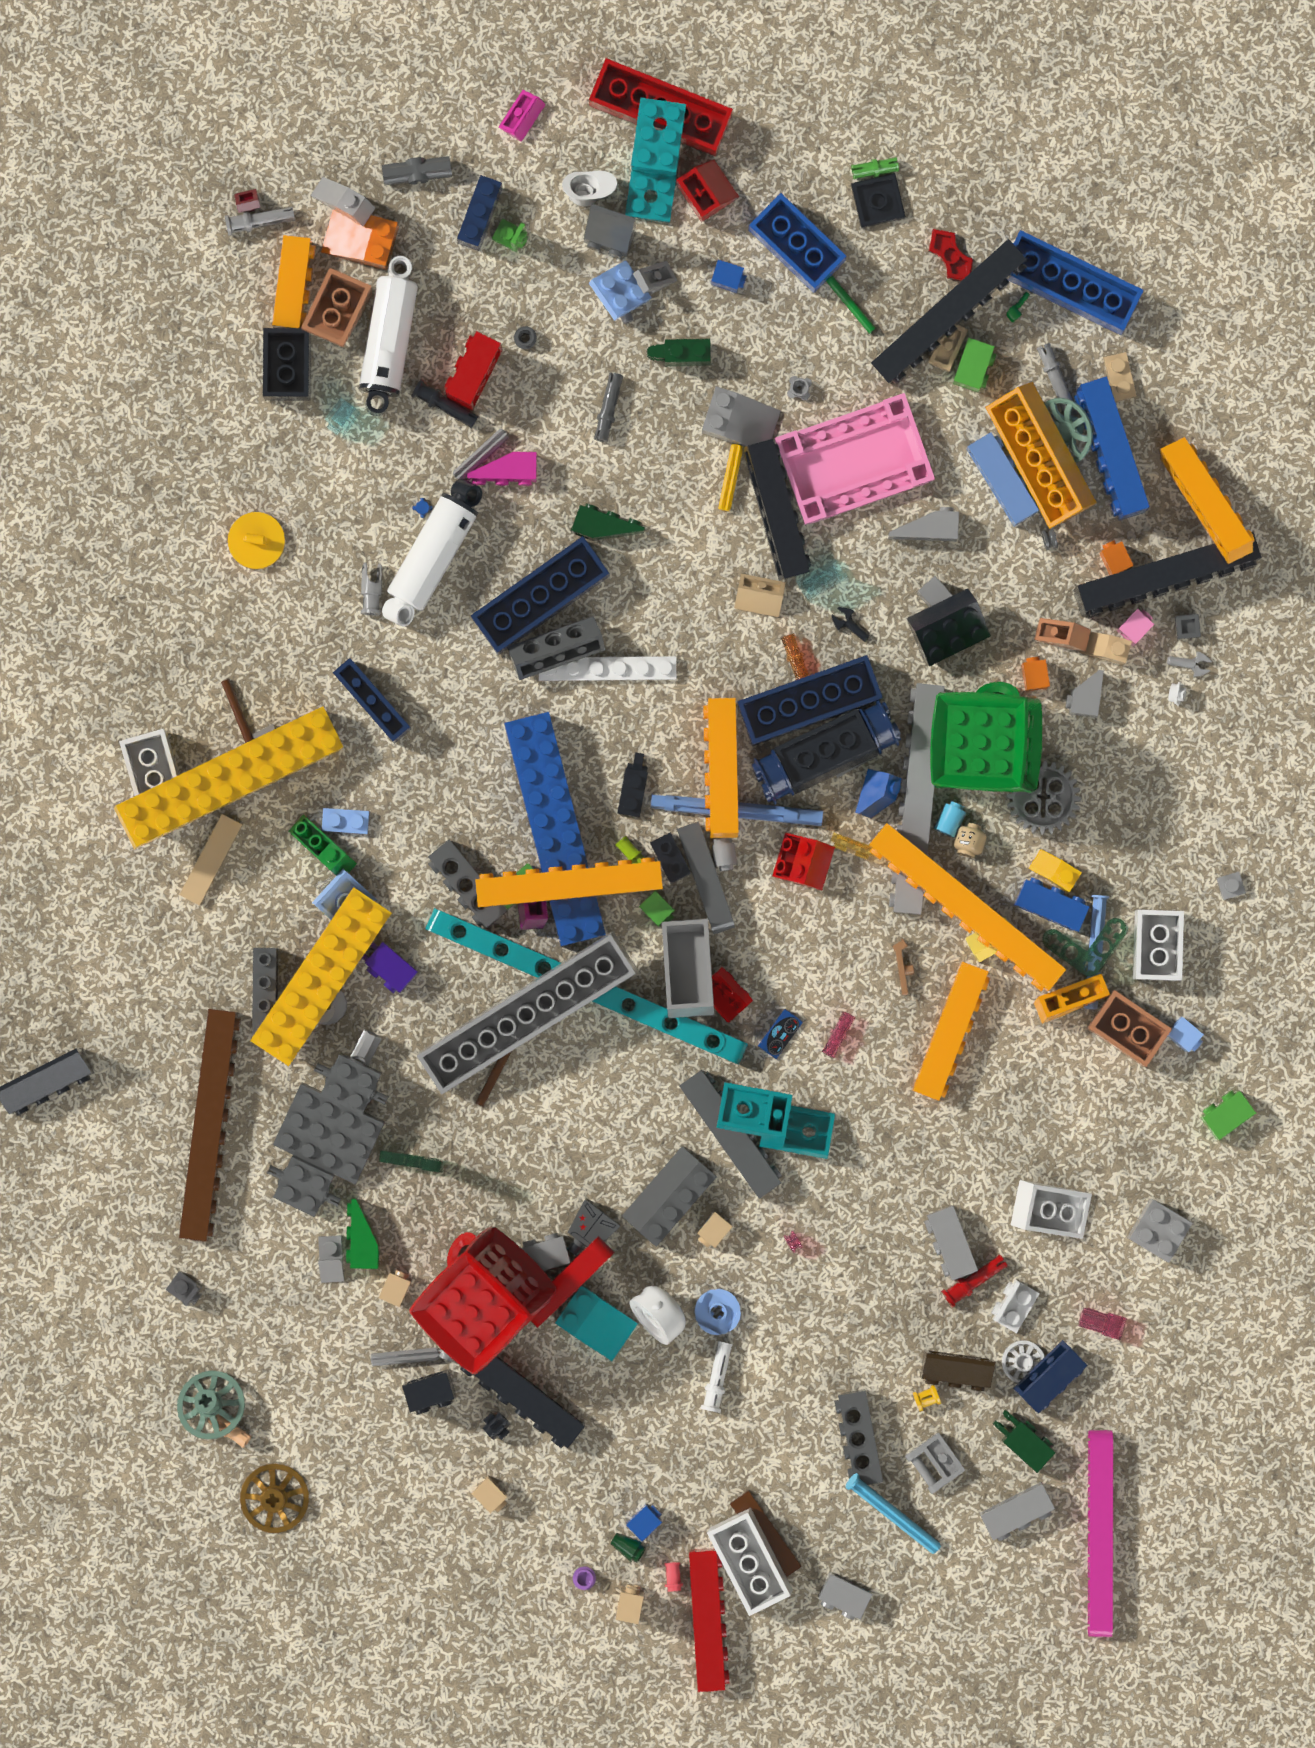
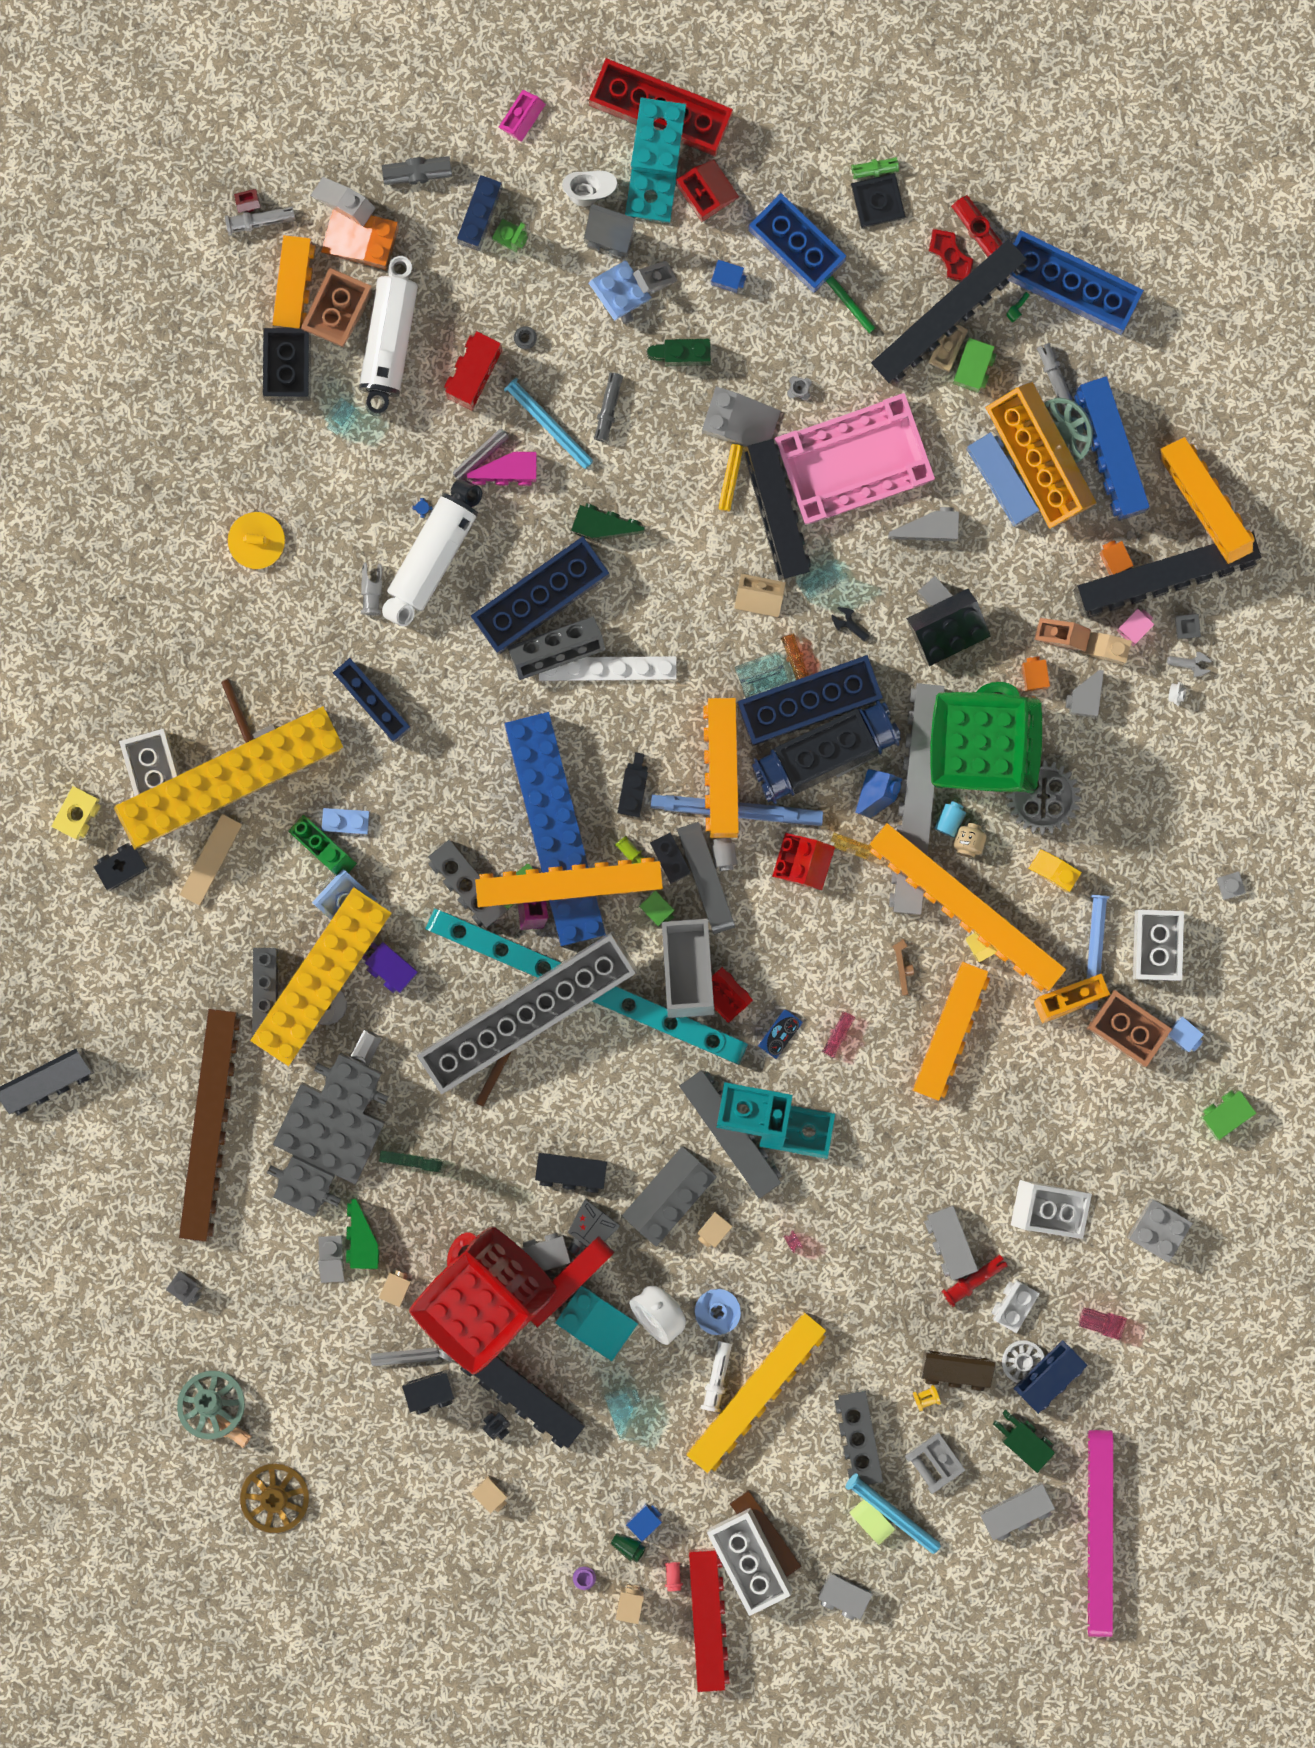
(76, 799): none -> light yellow brick
(114, 877): none -> black brick
(435, 399): black pin -> none
(549, 423): none -> medium azure axle
(571, 1172): none -> black brick
(622, 1408): none -> clear light blue slope
(756, 1392): none -> yellow brick
(761, 674): none -> clear light blue panel
(872, 1521): none -> yellowish green beam
(970, 215): none -> red piece
(1049, 539): dark grey bush -> none
(1052, 904): blue brick -> none
(1084, 955): clear green beam -> none
(1120, 377): tan plate -> none

